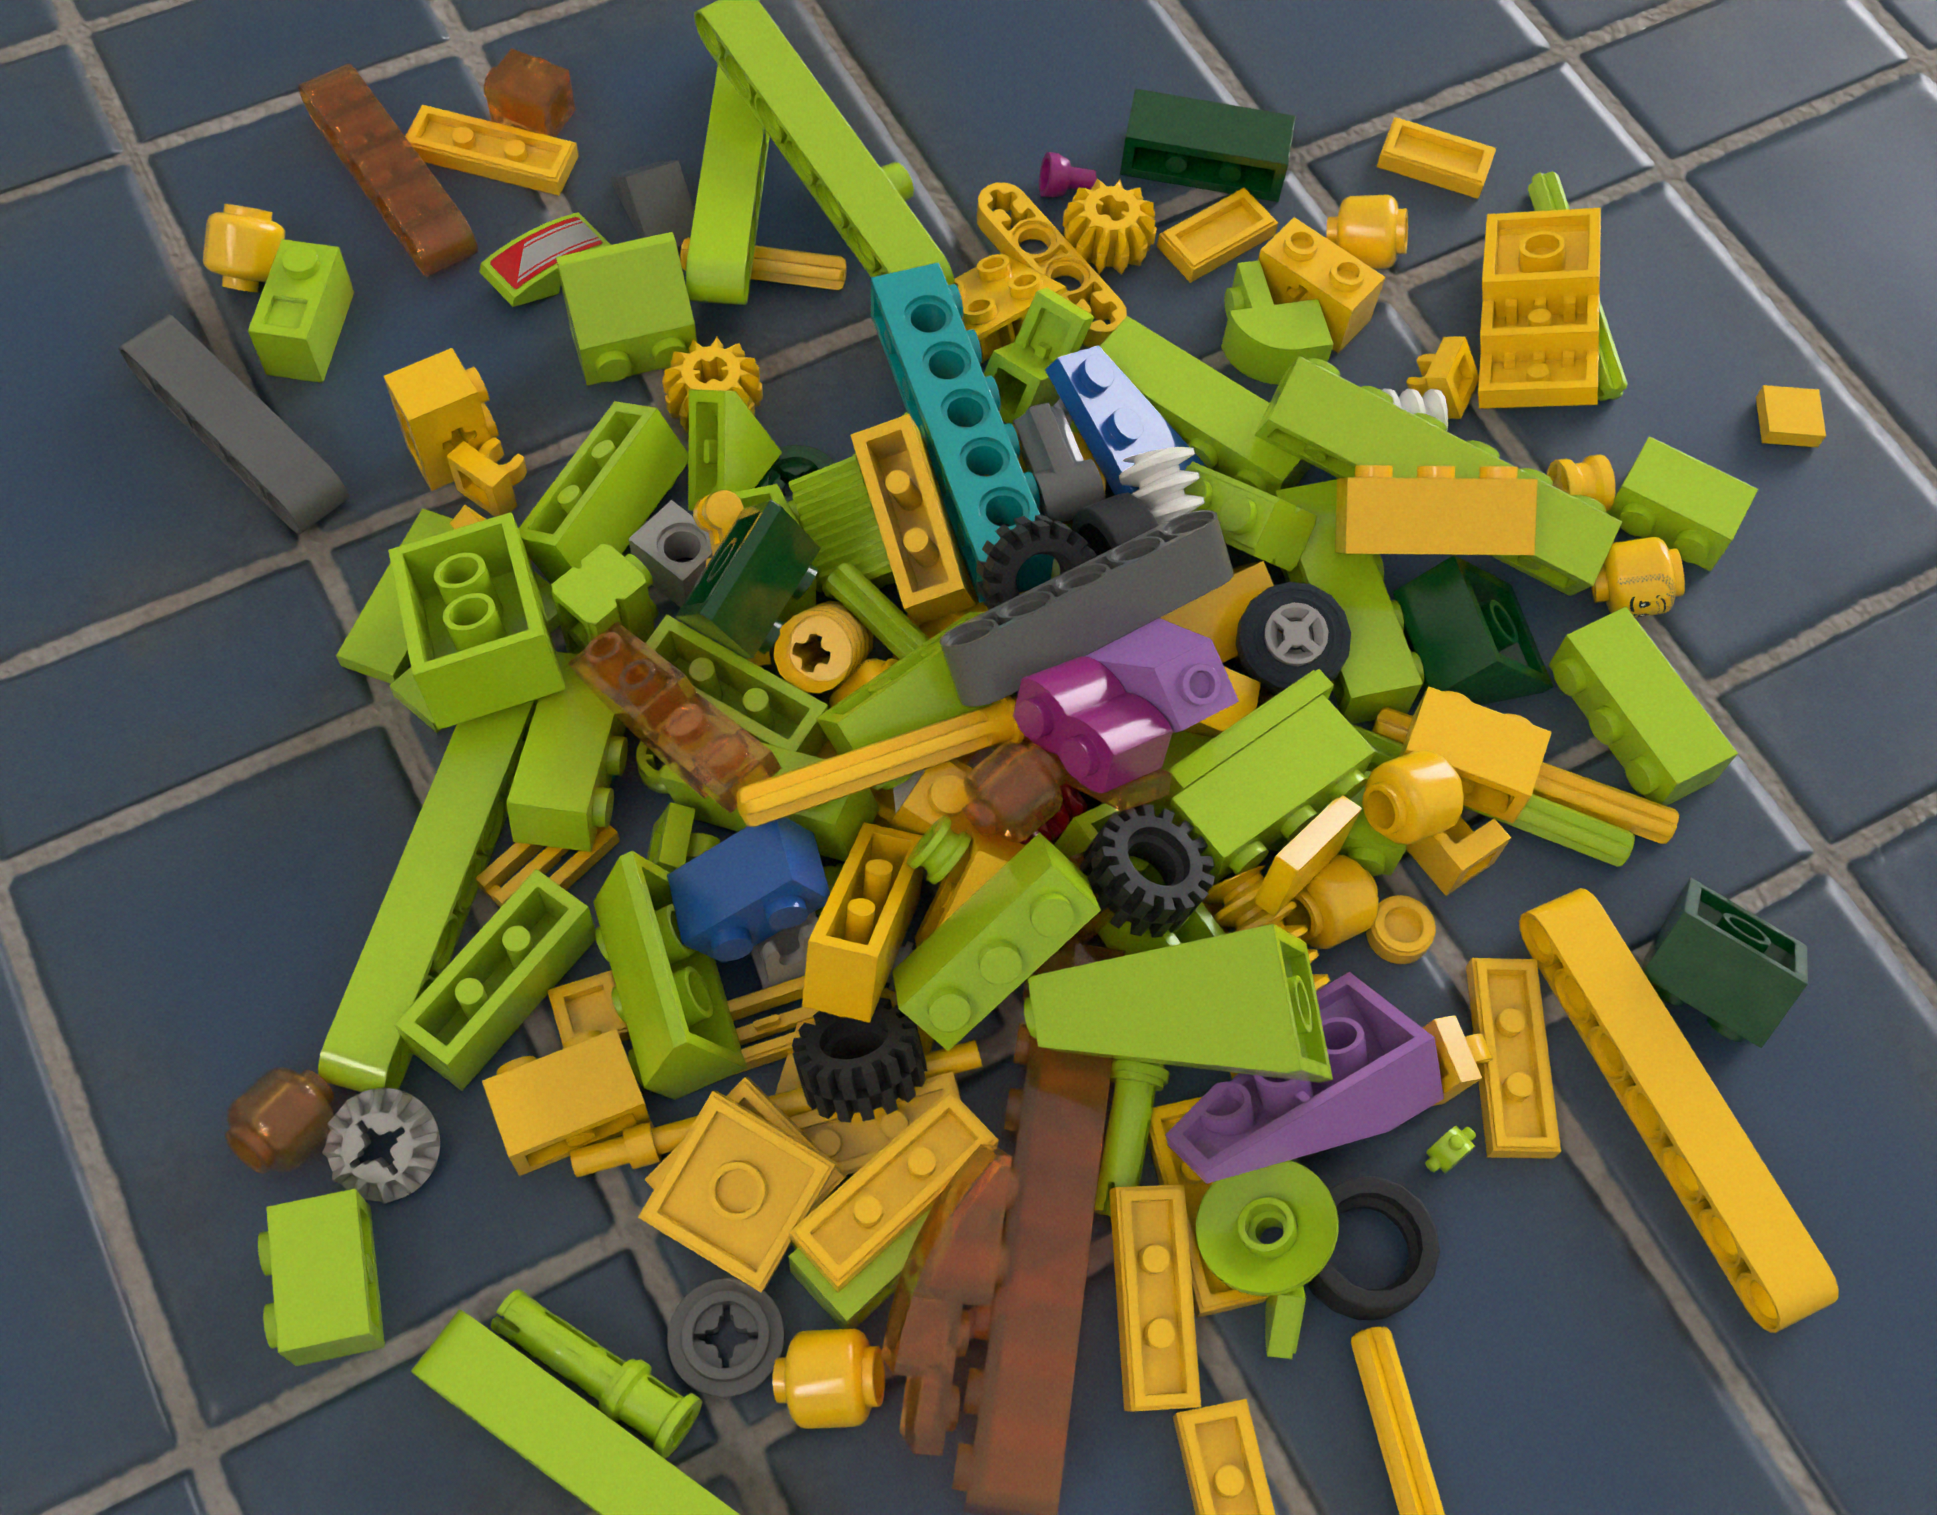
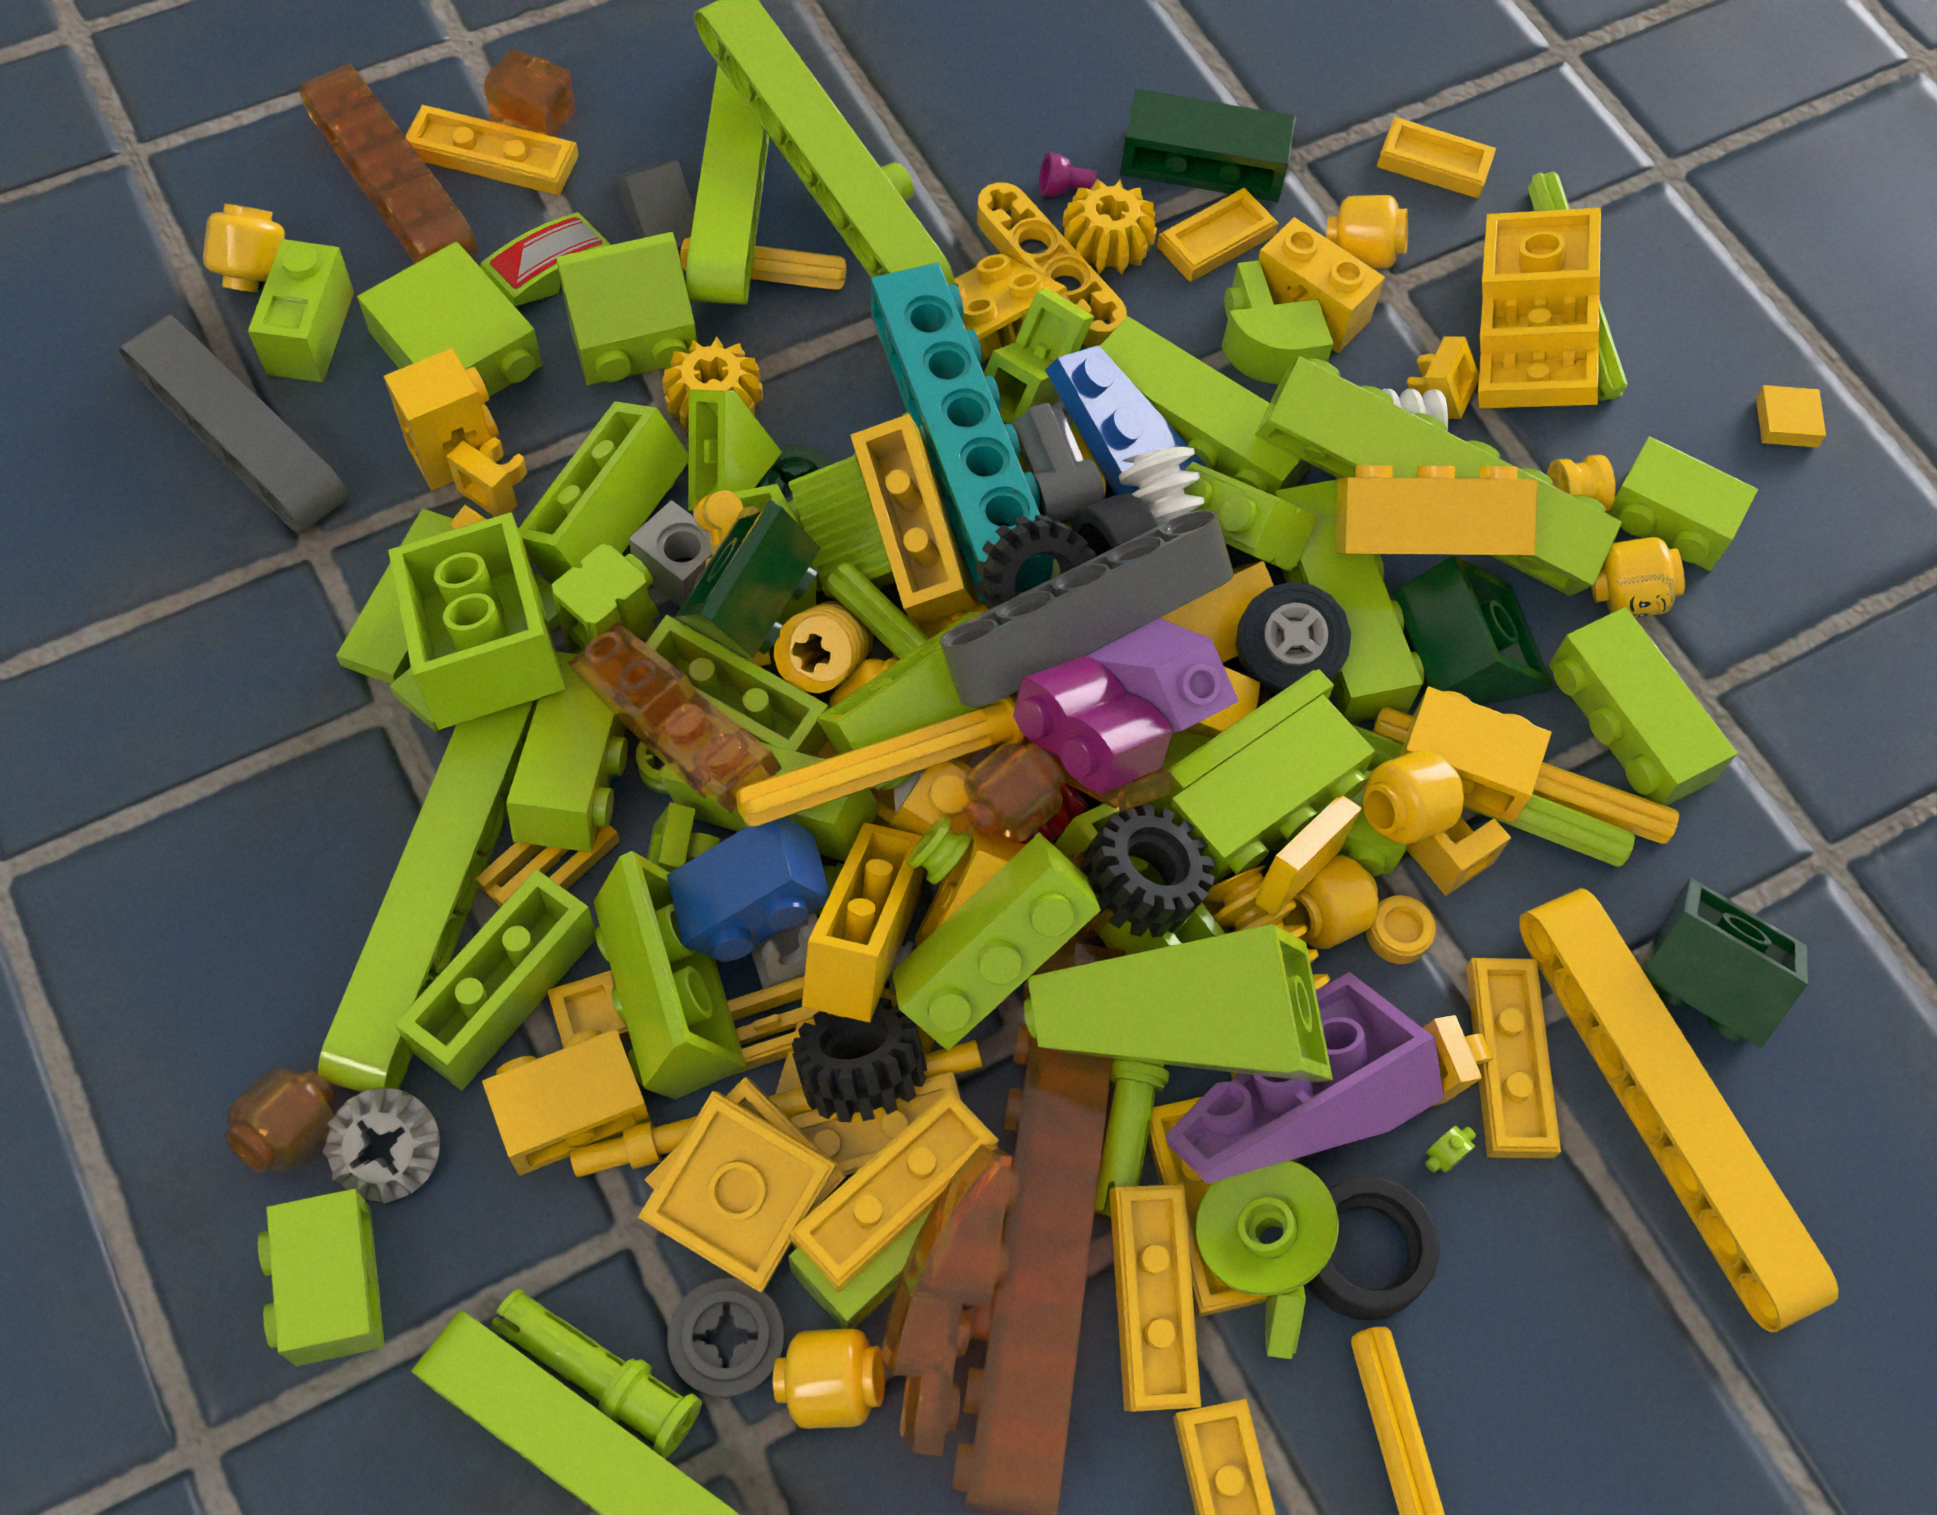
(456, 306): none -> lime brick

